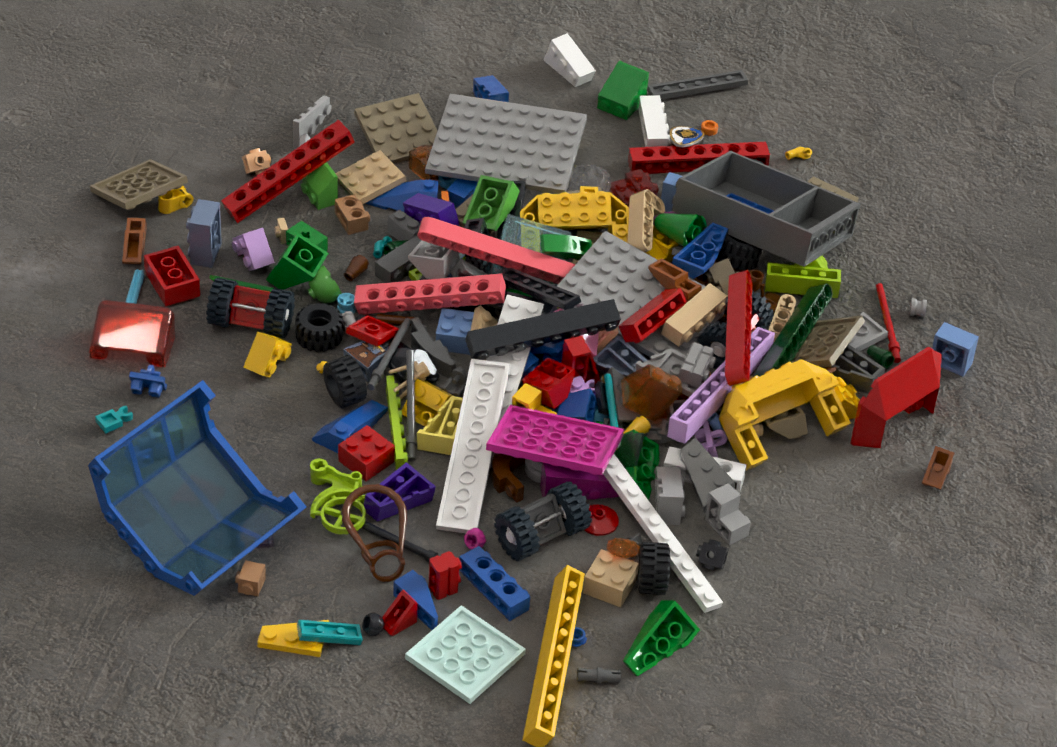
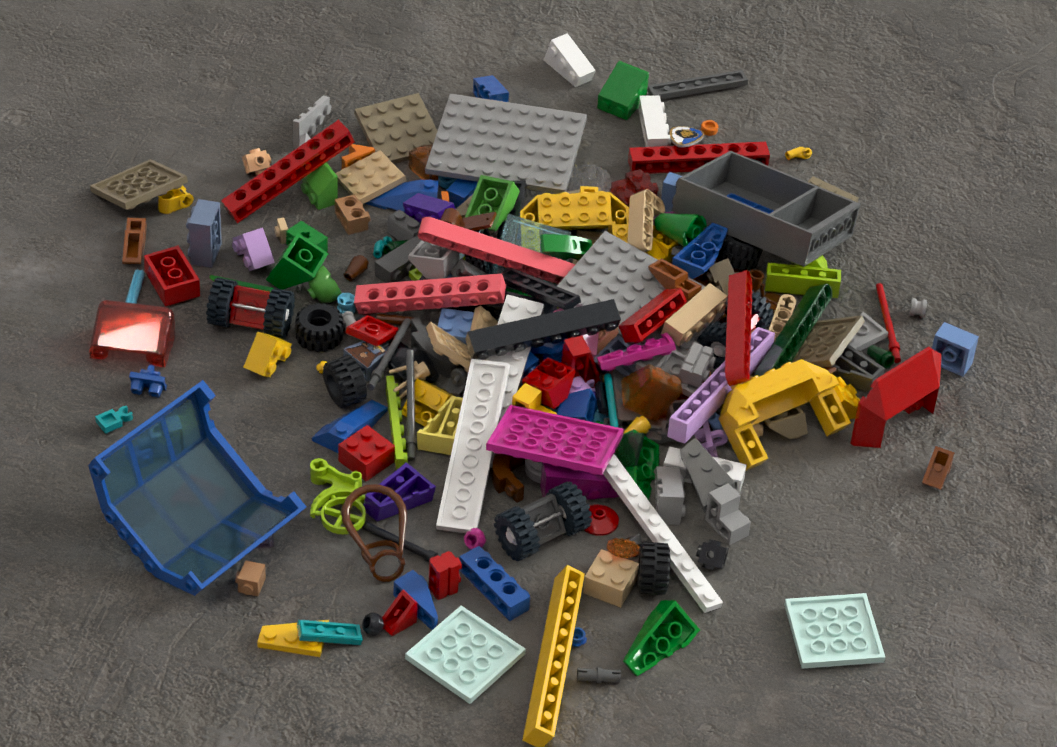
(356, 153): none -> orange slope
(449, 345): none -> tan plate
(472, 223): none -> reddish brown door
(635, 352): none -> dark pink wing
(834, 630): none -> light aqua plate

